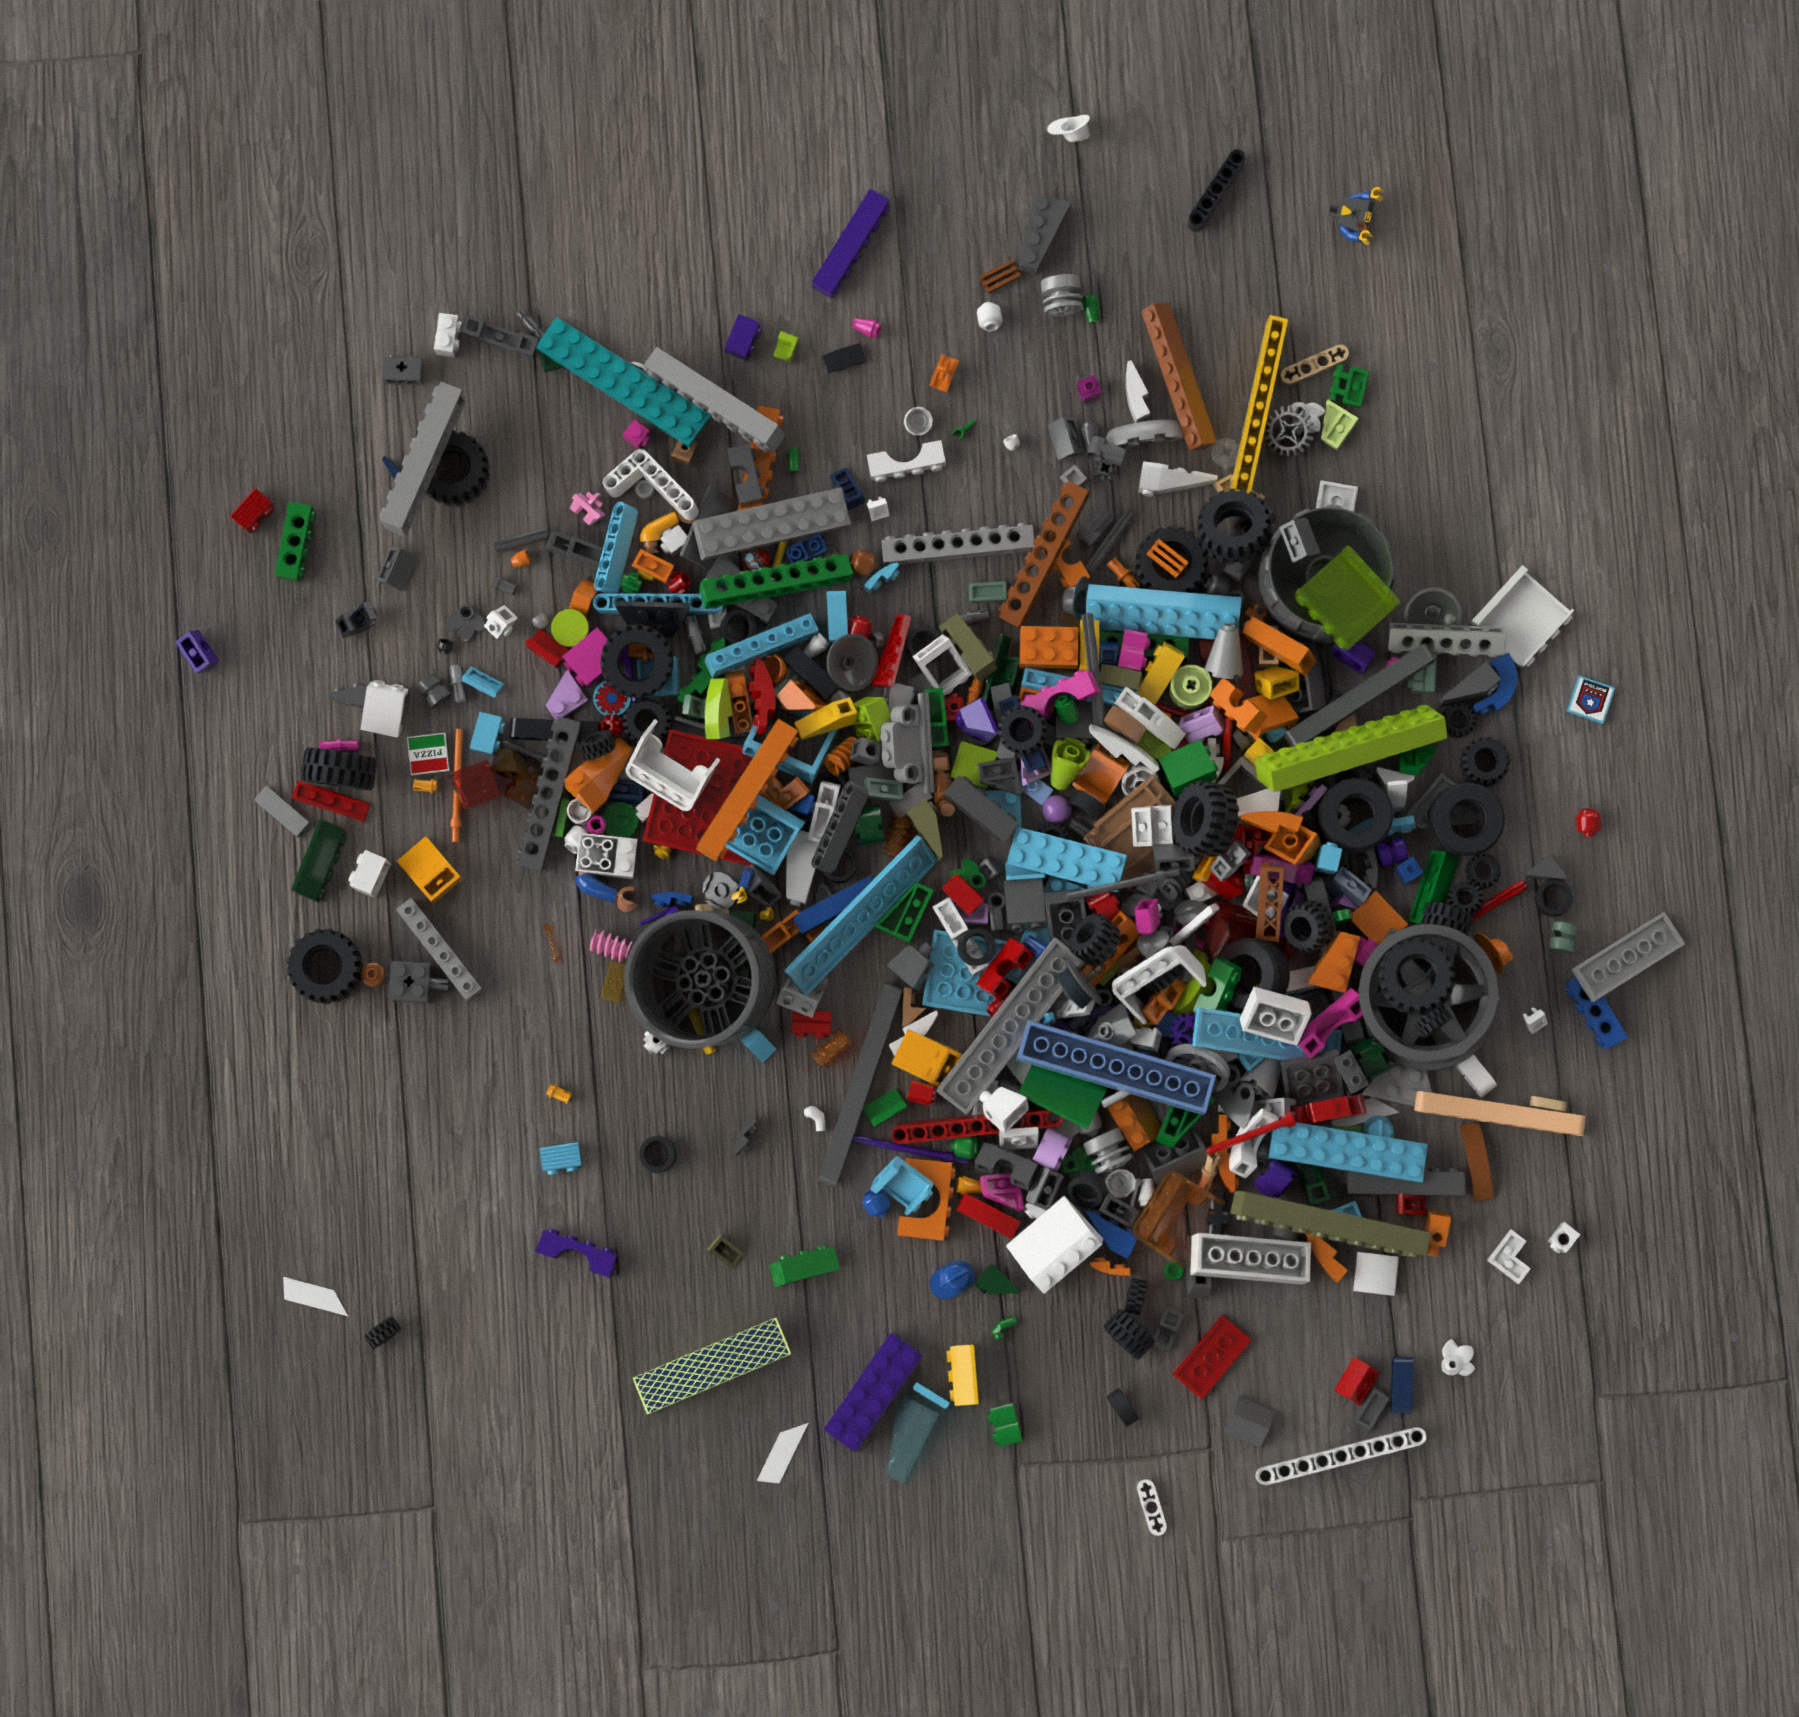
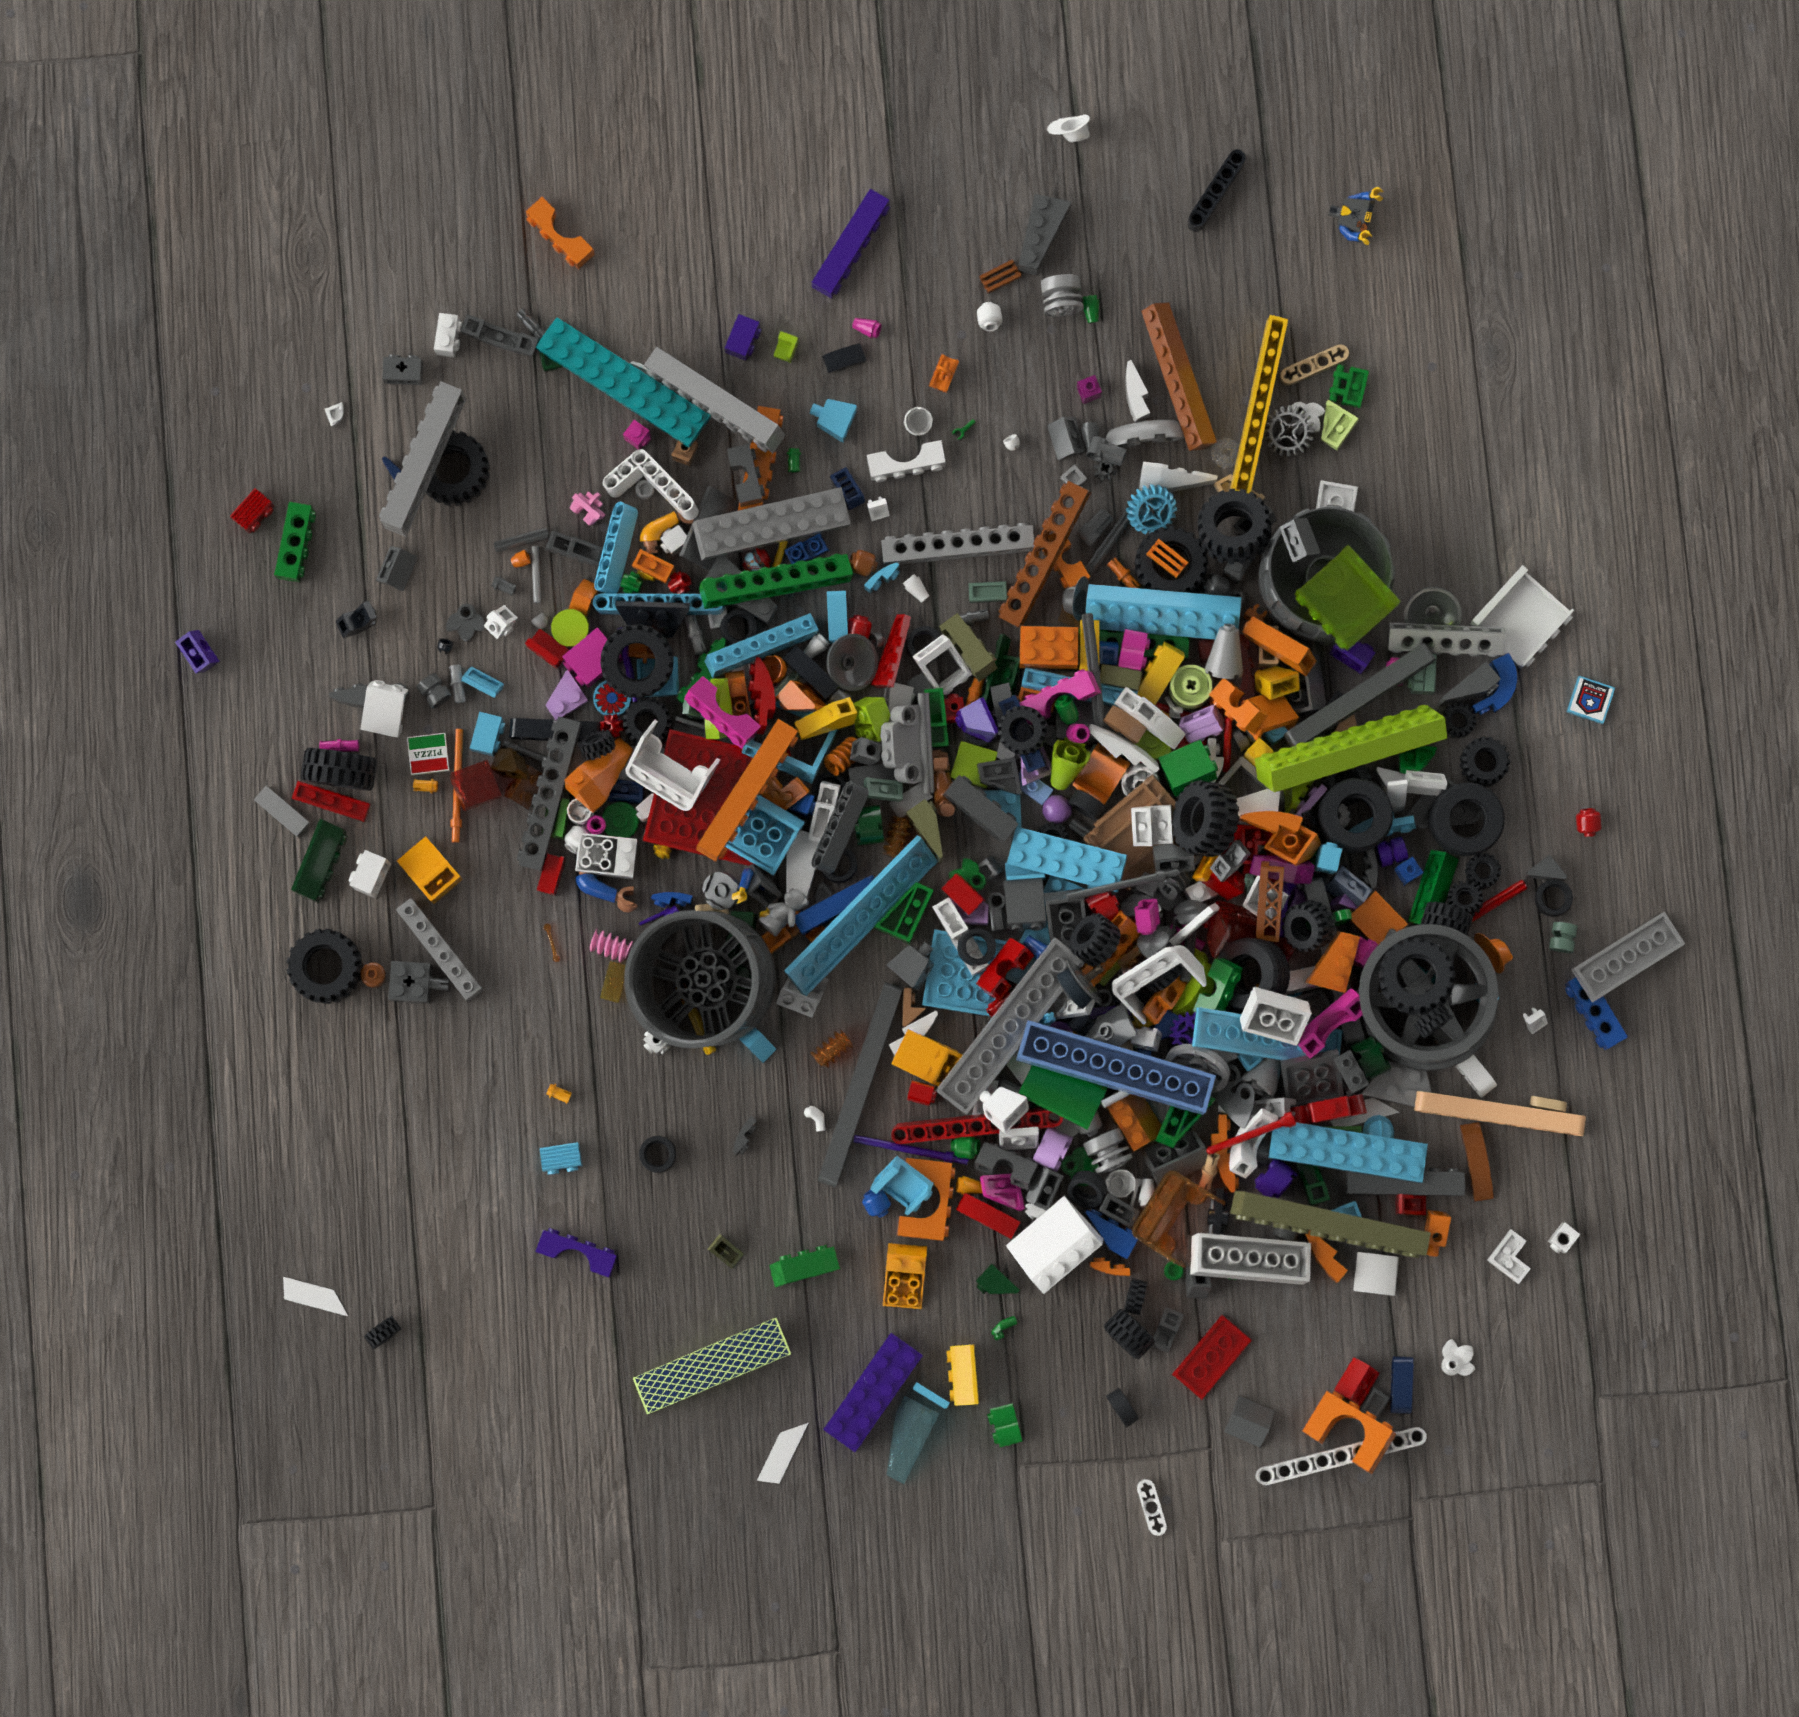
(335, 414): none -> white tile
(536, 574): none -> light grey bar
(551, 874): none -> red panel
(575, 249): none -> orange arch
(737, 728): none -> dark pink arch
(784, 913): none -> light grey piece
(817, 1025): red brick -> none
(834, 417): none -> medium azure torso
(884, 1107): green panel -> none
(904, 1276): none -> light orange slope
(916, 588): none -> white cone
(952, 1279): blue piece -> none
(1083, 733): none -> dark pink brick
(1162, 500): none -> medium azure gear
(1174, 711): none -> white hand
(1333, 1409): none -> orange arch
(1425, 782): none -> white panel

